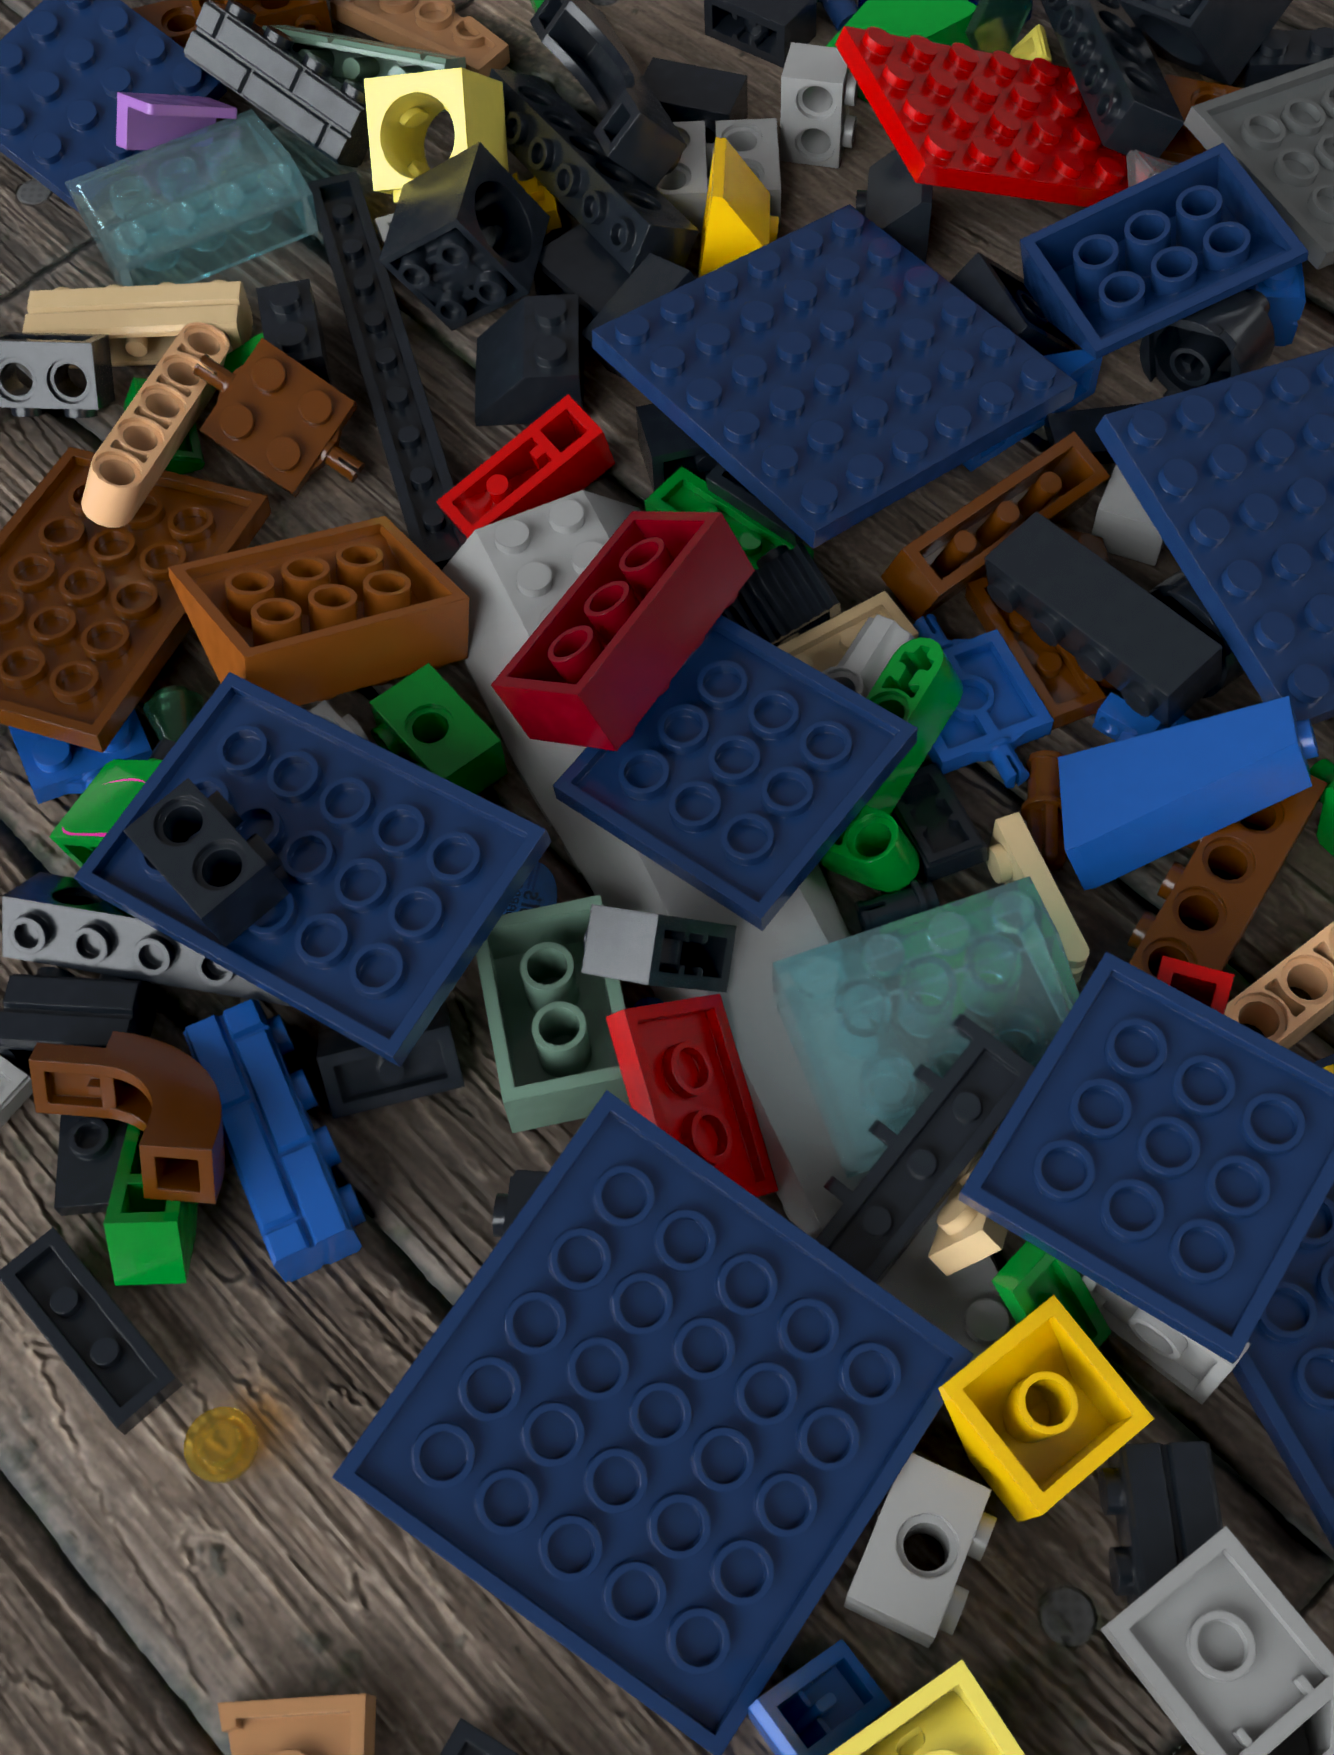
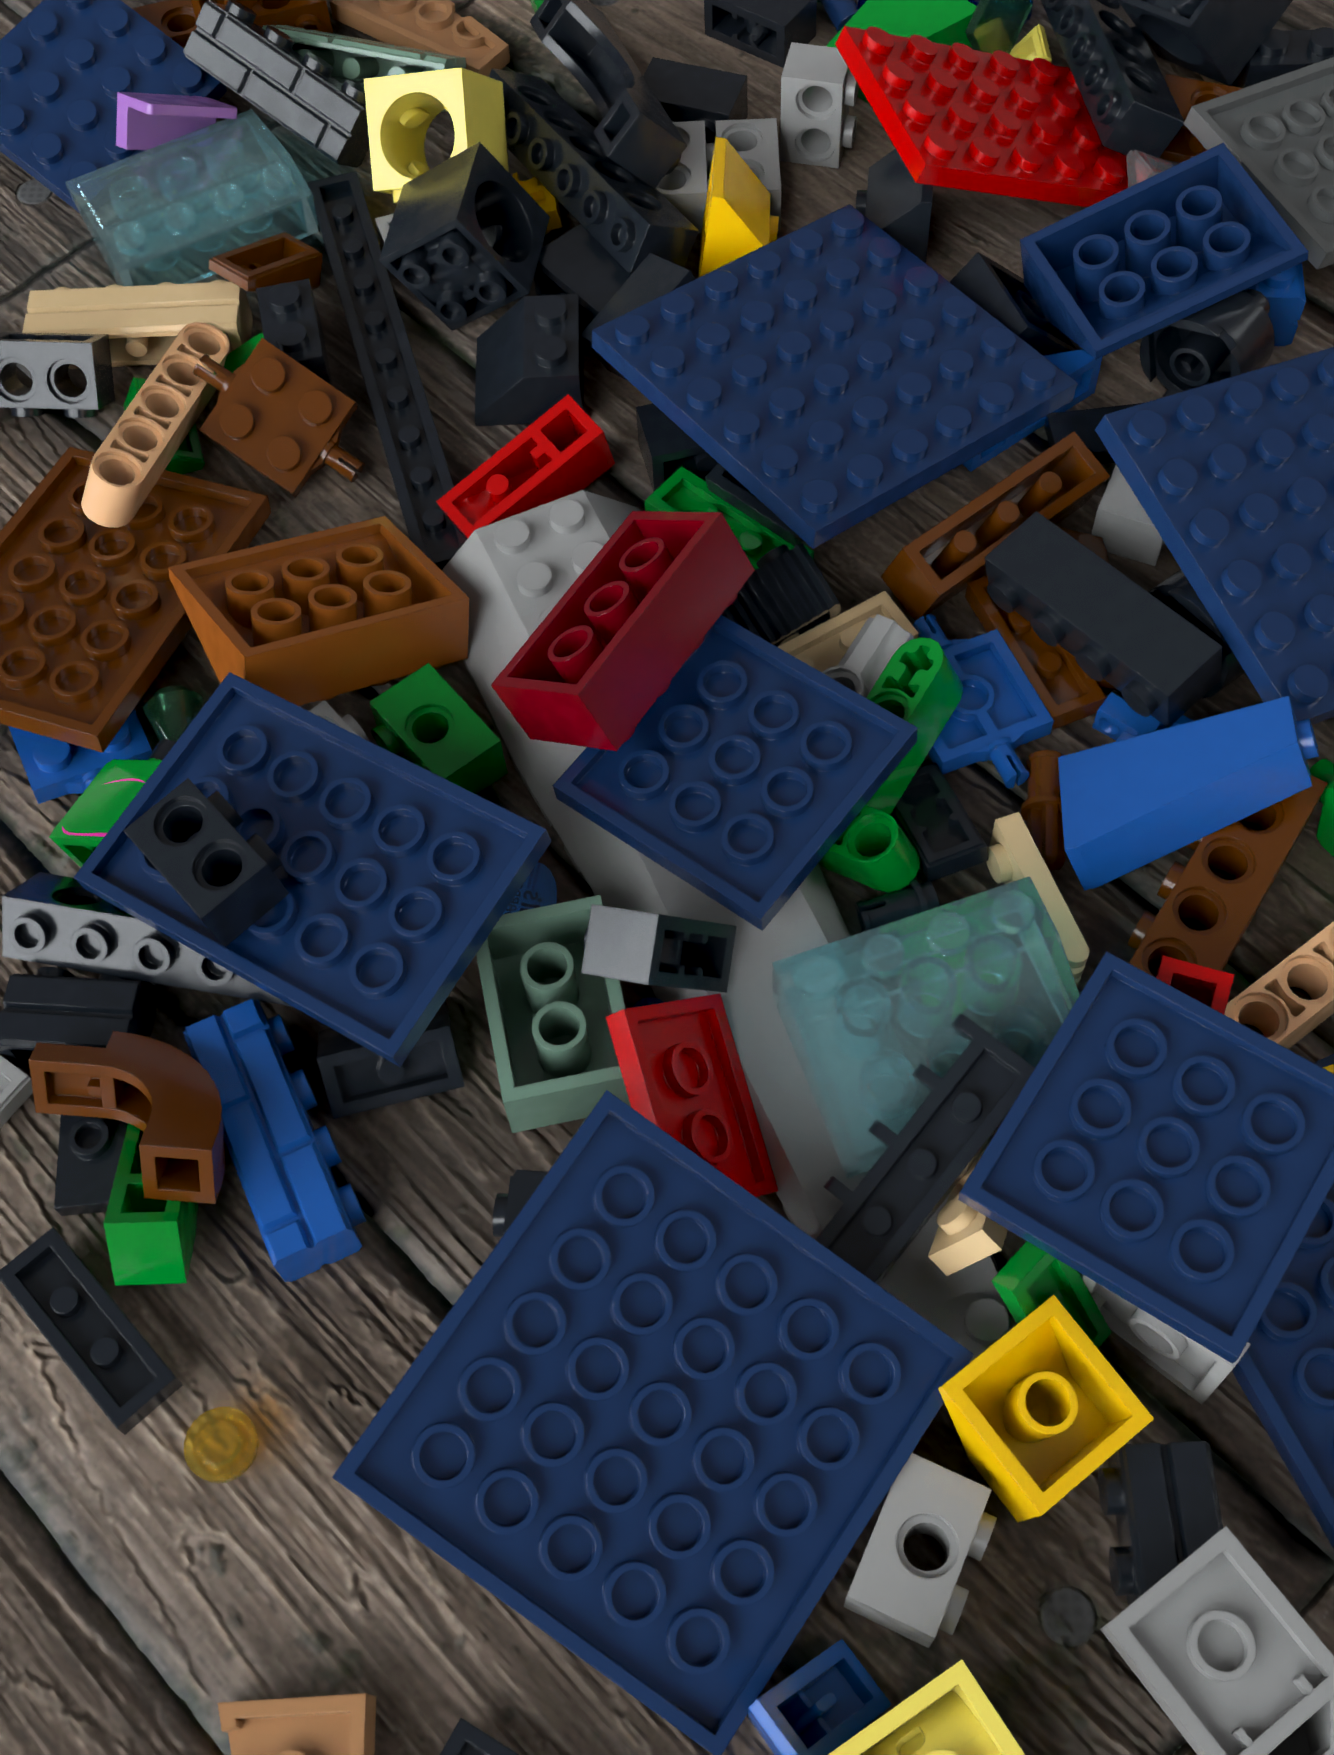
(269, 263): none -> reddish brown slope

